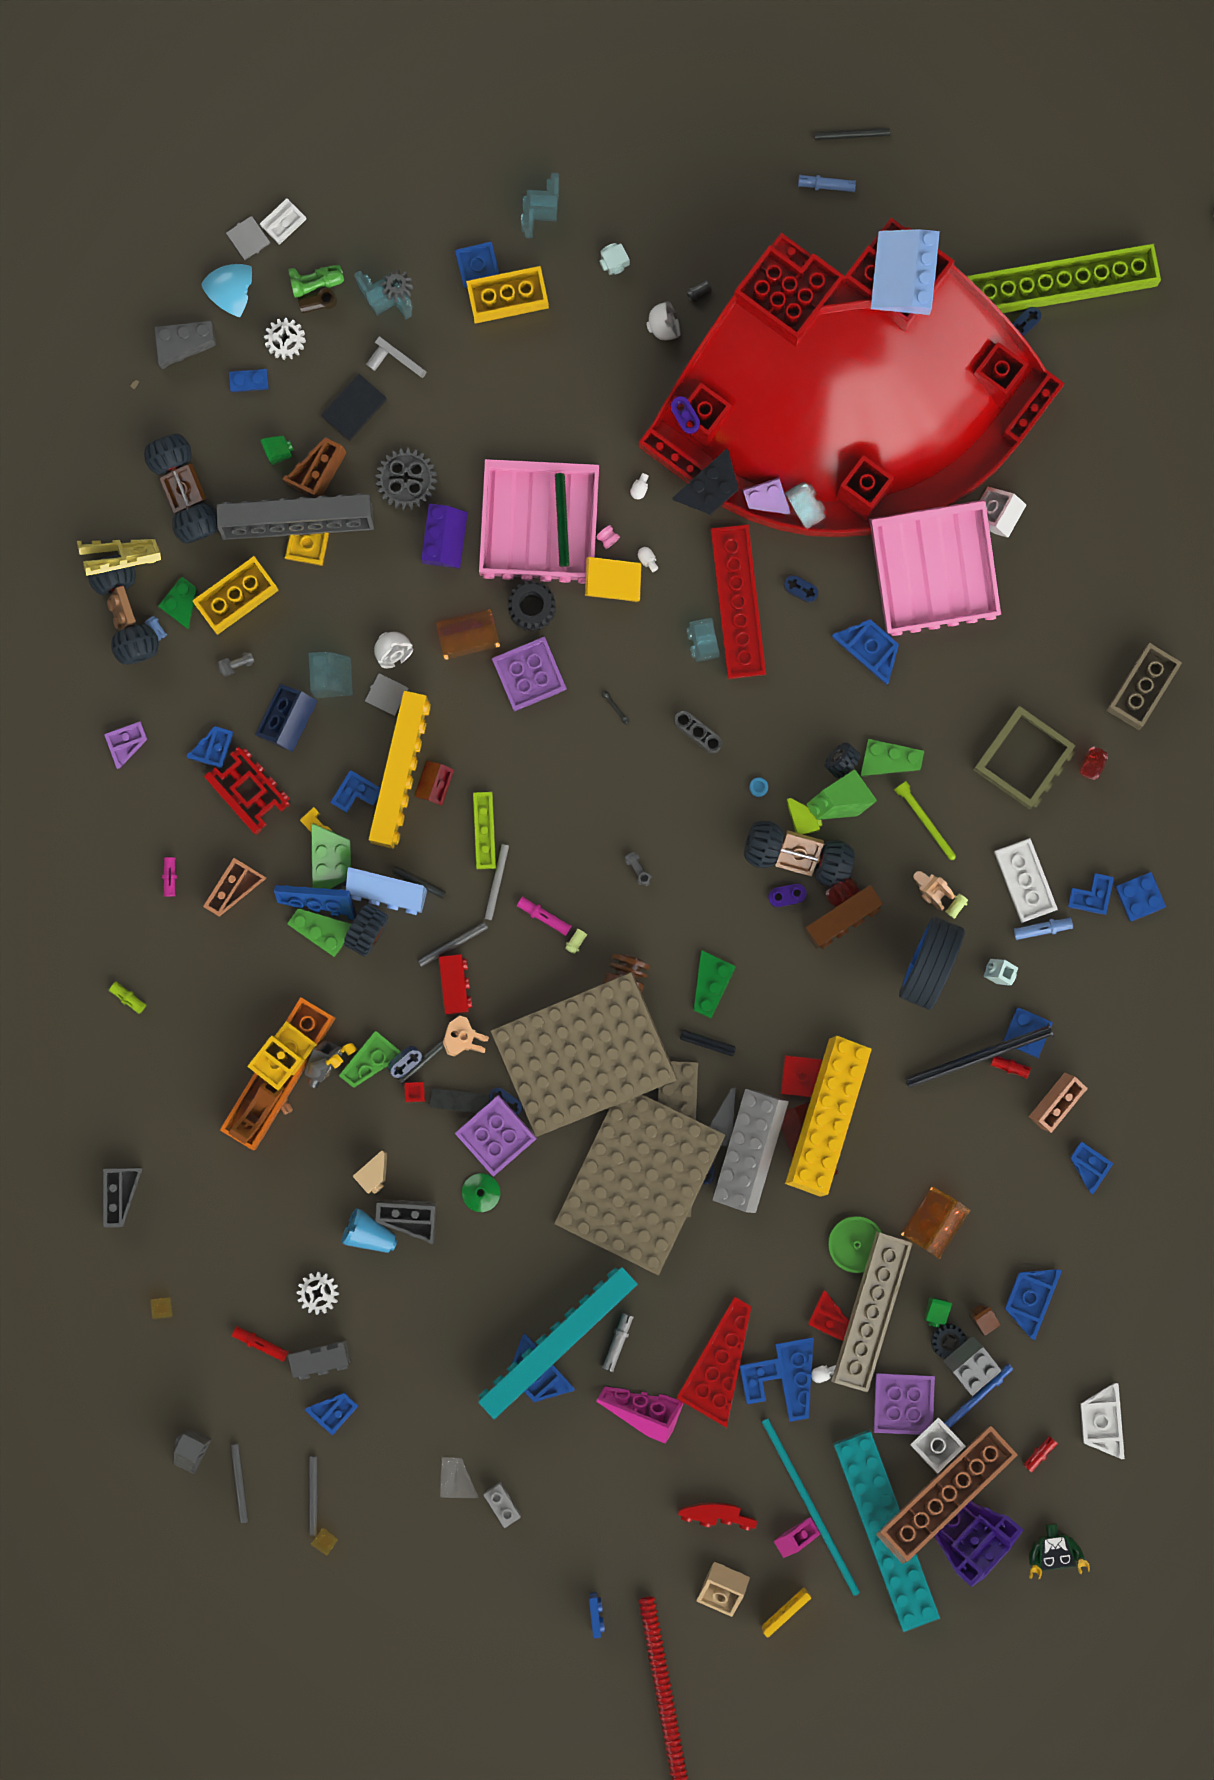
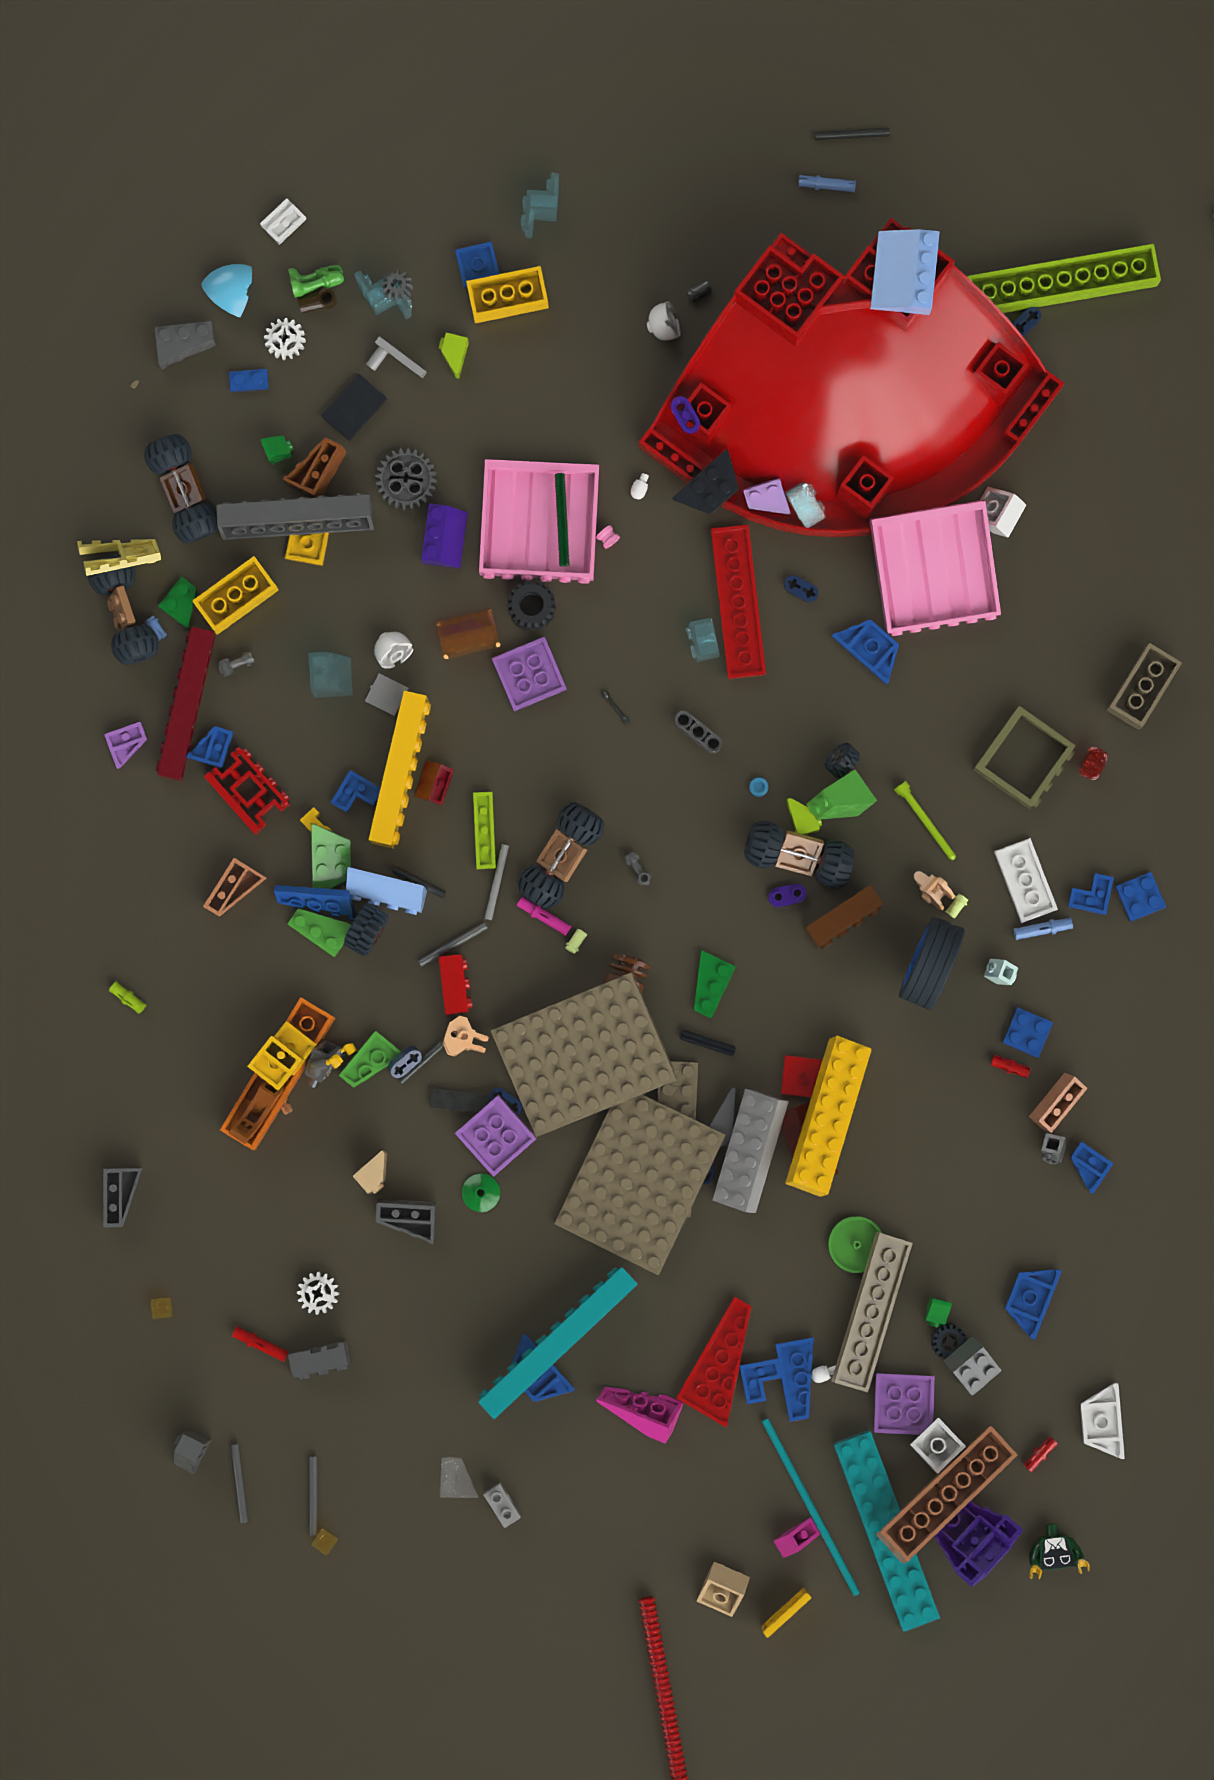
(169, 863): dark pink pin -> none
(186, 704): none -> dark red brick
(248, 238): light grey piece -> none
(286, 717): dark blue slope -> none
(332, 1412): blue wing -> none
(367, 1233): dark azure cone -> none
(414, 1092): red plate -> none
(454, 351): none -> lime slope
(561, 855): none -> black plate
(597, 1621): blue plate -> none
(613, 579): yellow tile -> none
(614, 258): light aqua brick -> none
(617, 1342): light grey pin -> none
(647, 558): white cylinder -> none
(709, 1513): red slope -> none
(829, 1318): red wing -> none
(842, 891): clear red gear -> none
(890, 758): bright green wing -> none
(936, 1222): clear orange slope -> none
(979, 1056): black axle -> none
(984, 1319): reddish brown slope -> none
(997, 1380): blue bar -> none
(1053, 1148): none -> dark grey brick

